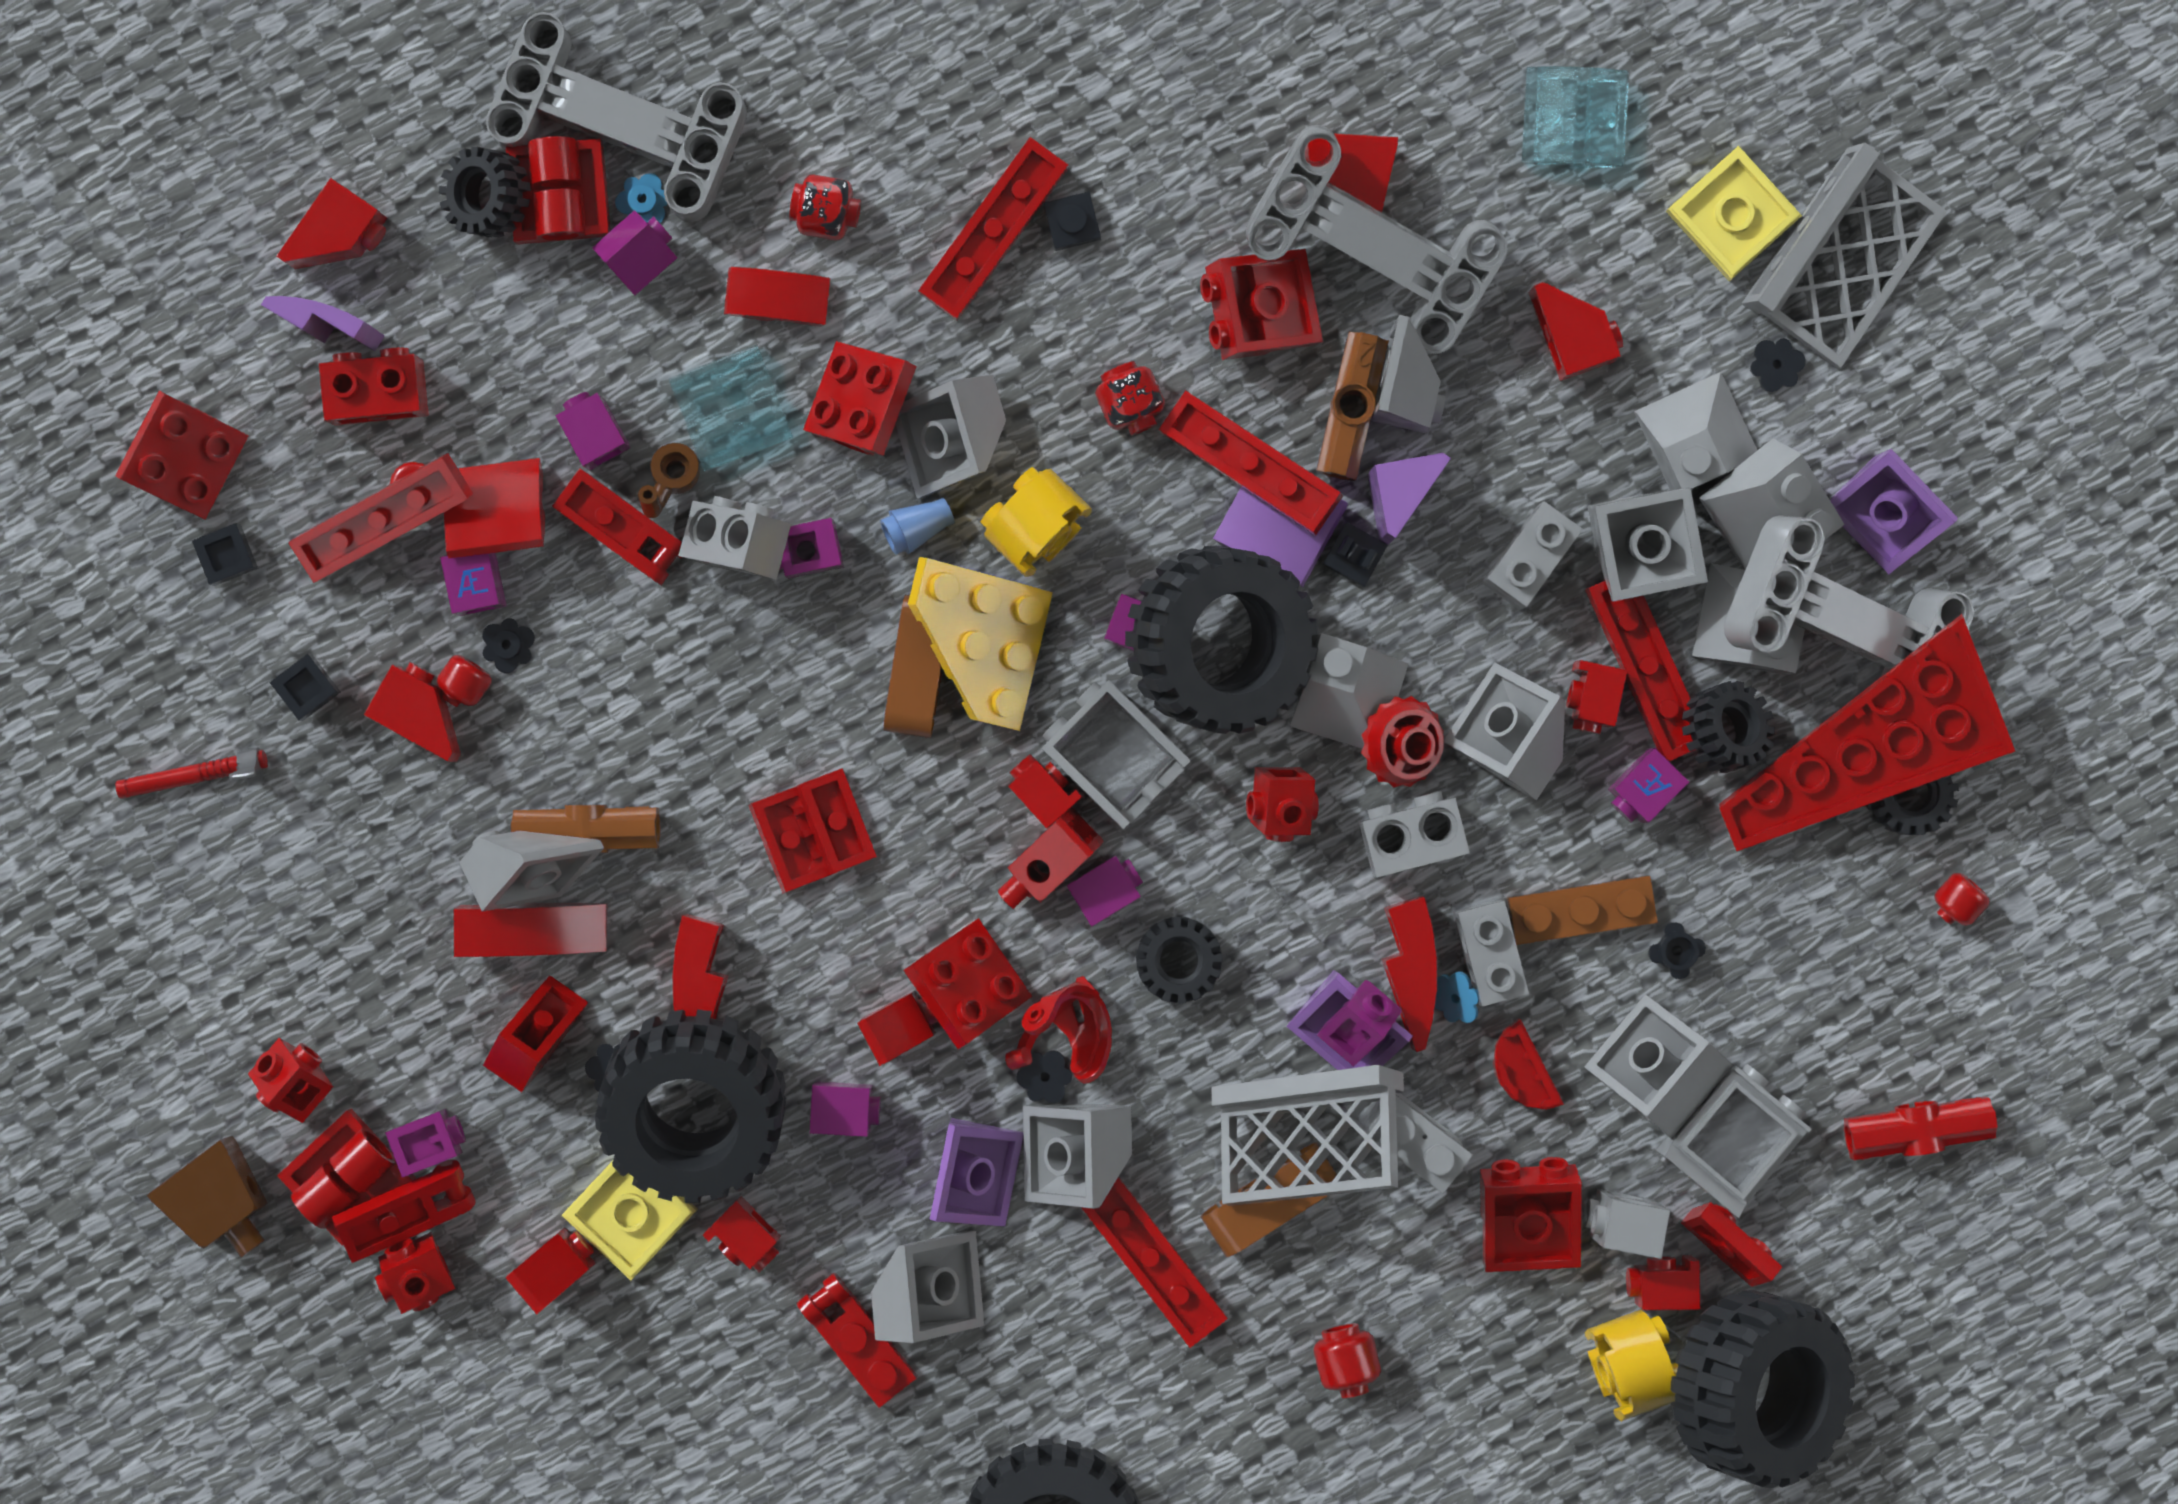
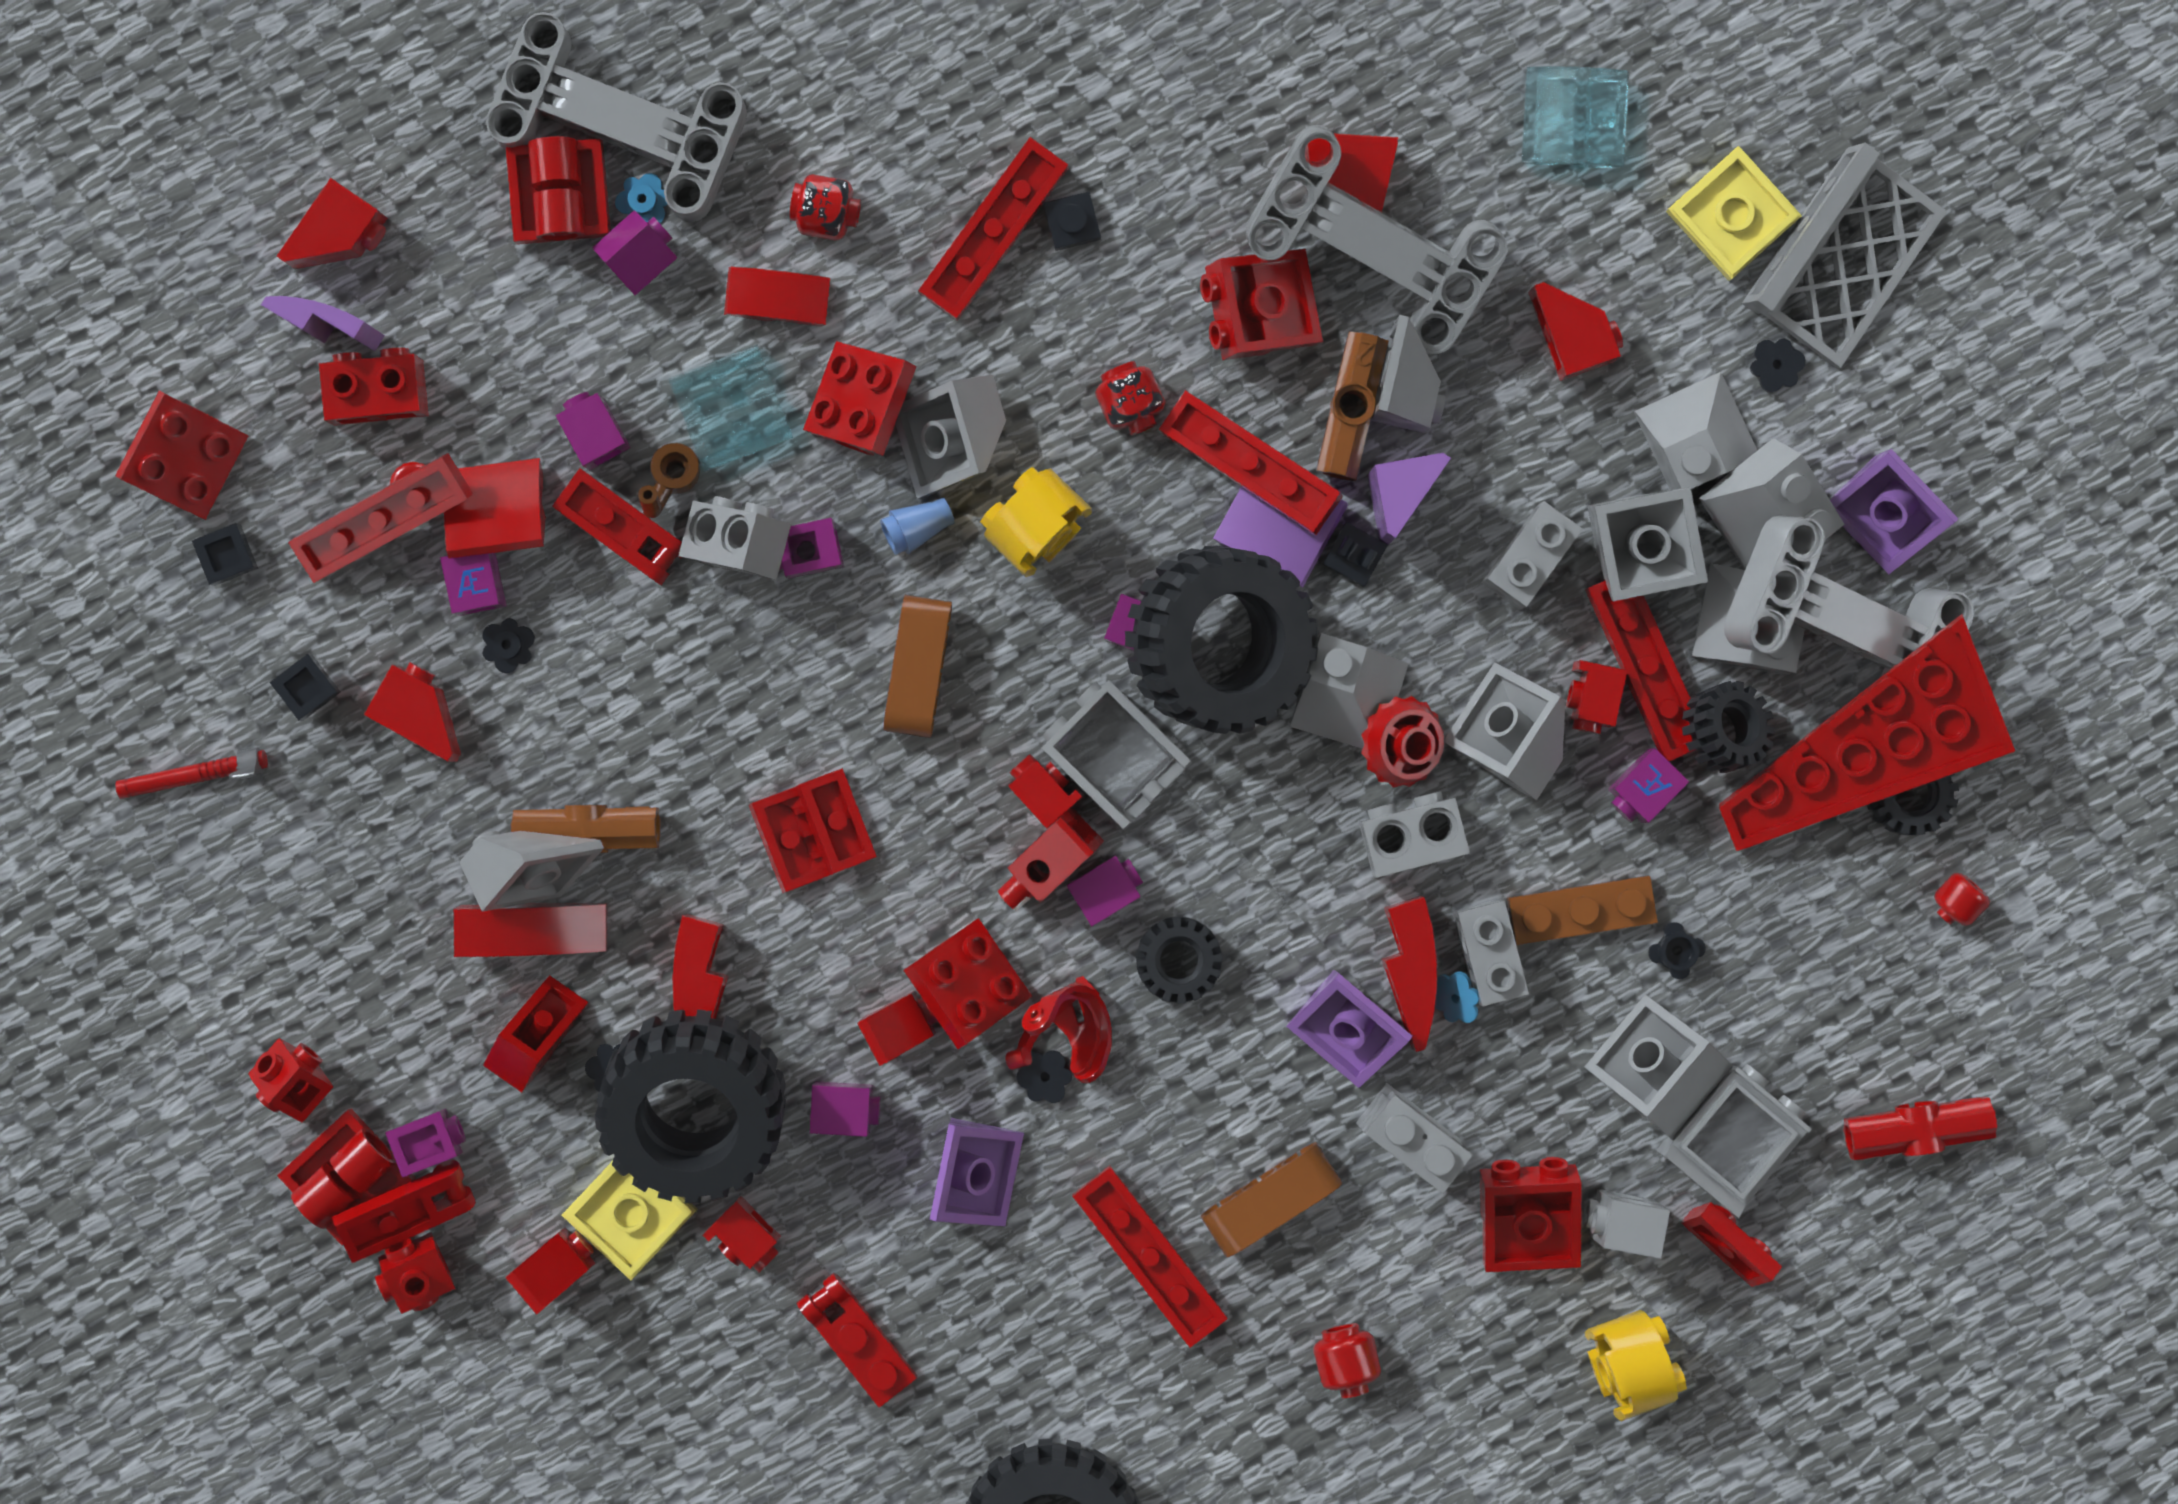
(214, 1198): reddish brown torso -> none
(463, 681): red piece -> none
(464, 187): black tyre -> none
(929, 1290): light grey slope -> none
(982, 635): yellow plate -> none
(1074, 1152): light grey slope -> none
(1282, 802): red brick -> none
(1311, 1093): light grey fence -> none
(1360, 1023): magenta bracket -> none
(1522, 1070): red plate -> none
(1665, 1284): red brick -> none
(1803, 1398): black tyre -> none

